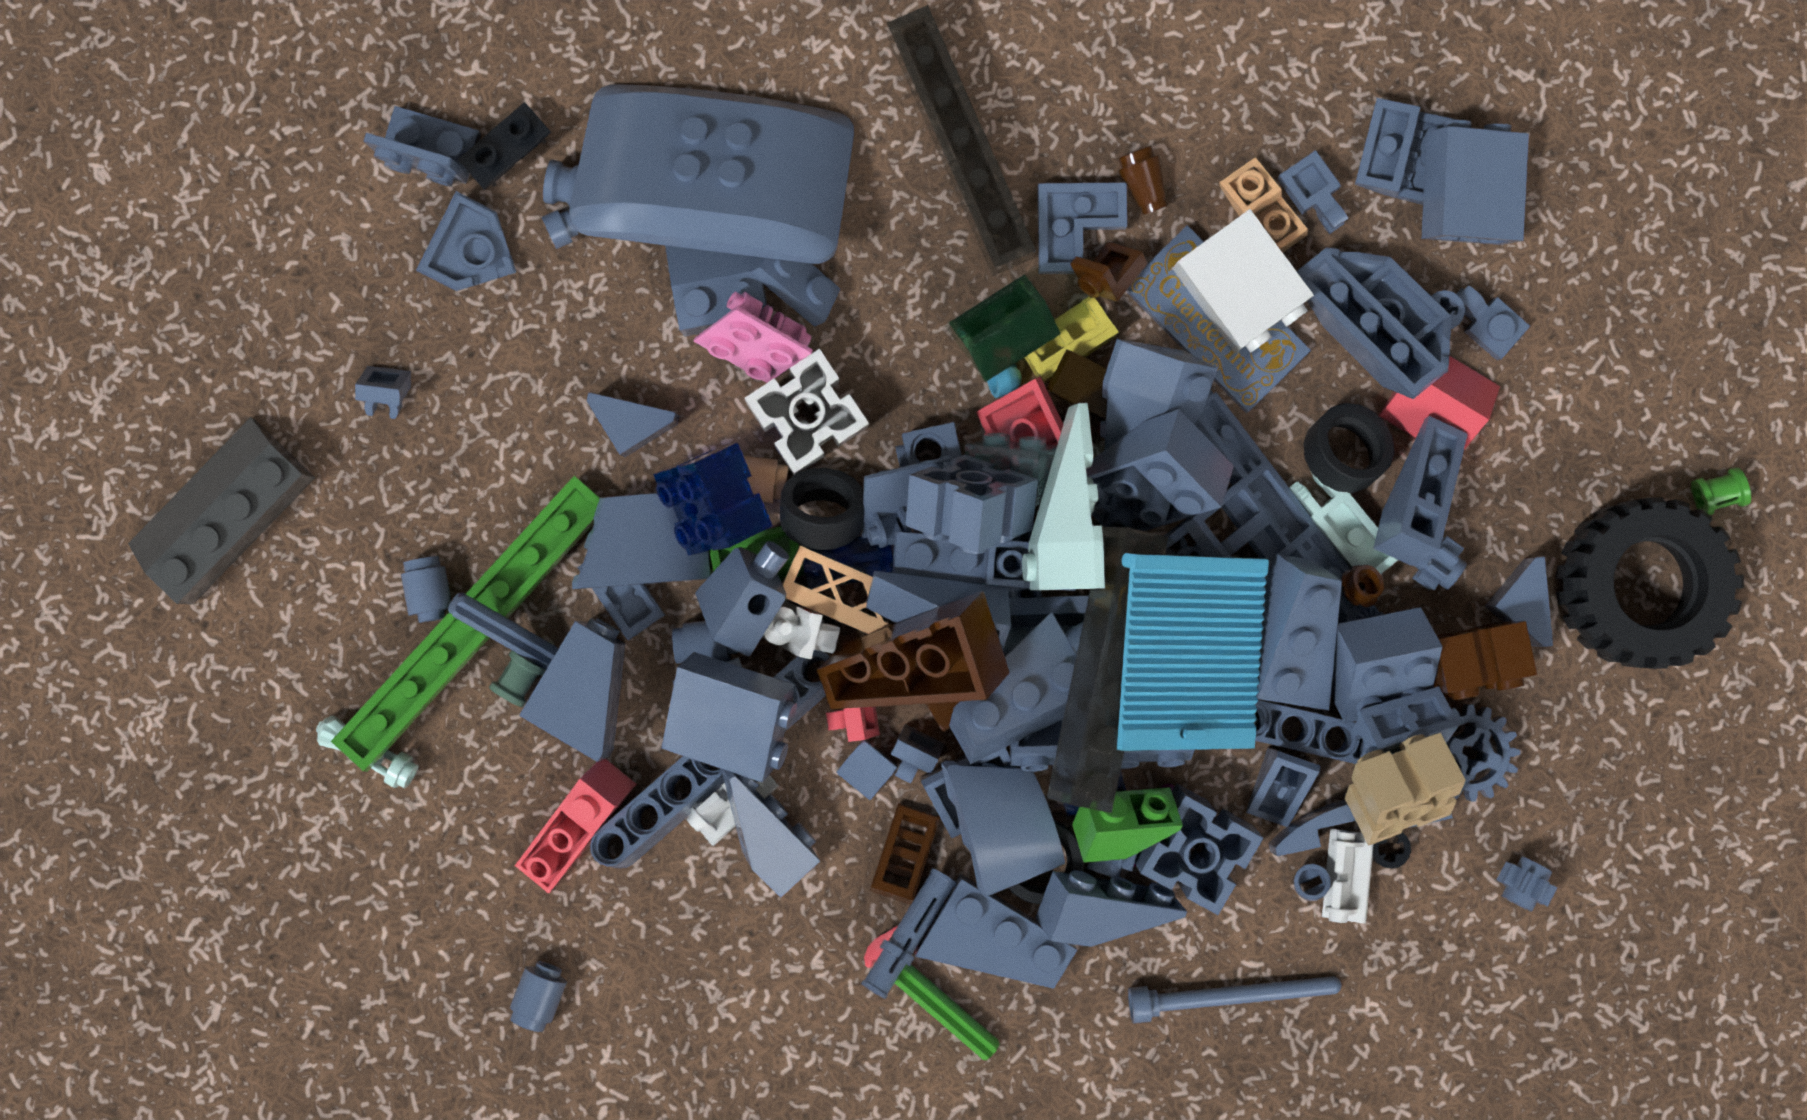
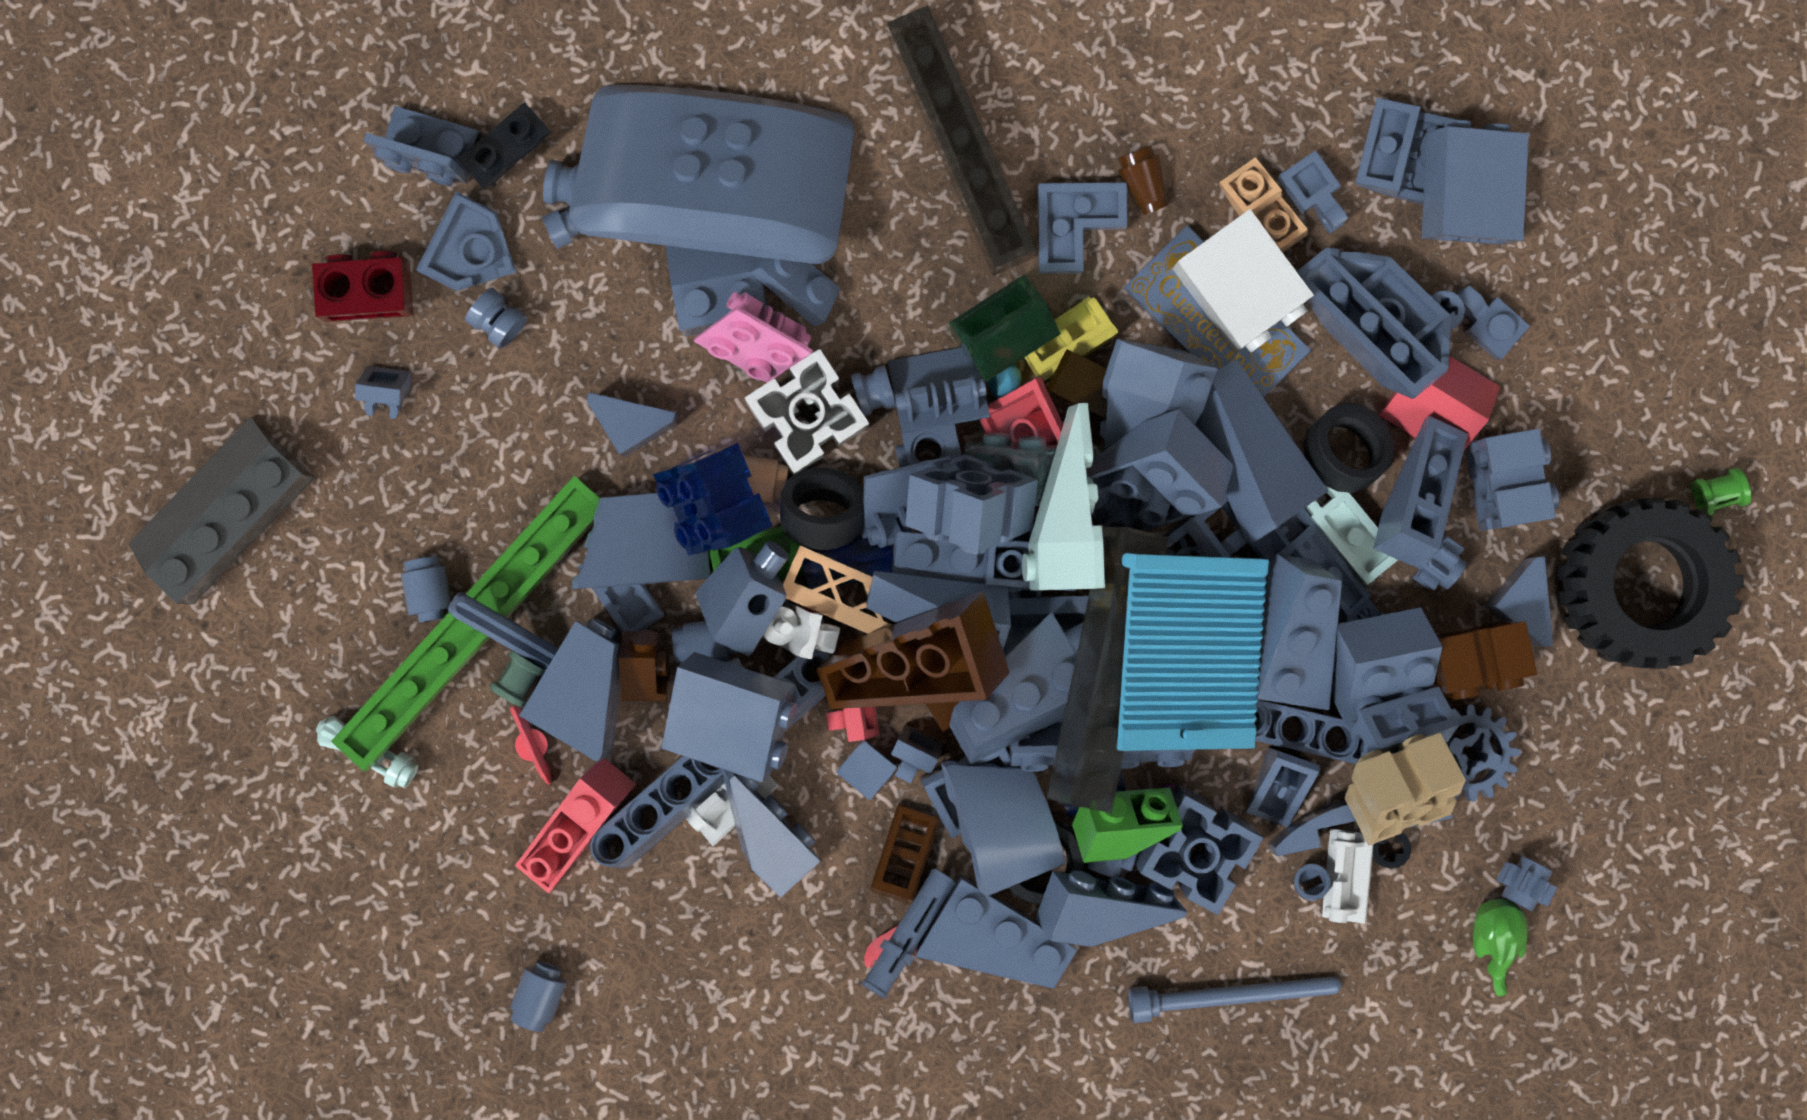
(362, 298): none -> dark red brick
(496, 318): none -> sand blue wheel
(531, 744): none -> coral piece
(643, 667): none -> reddish brown brick
(873, 390): none -> sand blue wheel
(937, 390): none -> sand blue hinge
(947, 1012): bright green axle -> none
(1110, 271): reddish brown bracket -> none
(1269, 471): none -> sand blue slope
(1368, 579): reddish brown plate -> none
(1502, 933): none -> bright green piece
(1511, 479): none -> sand blue brick

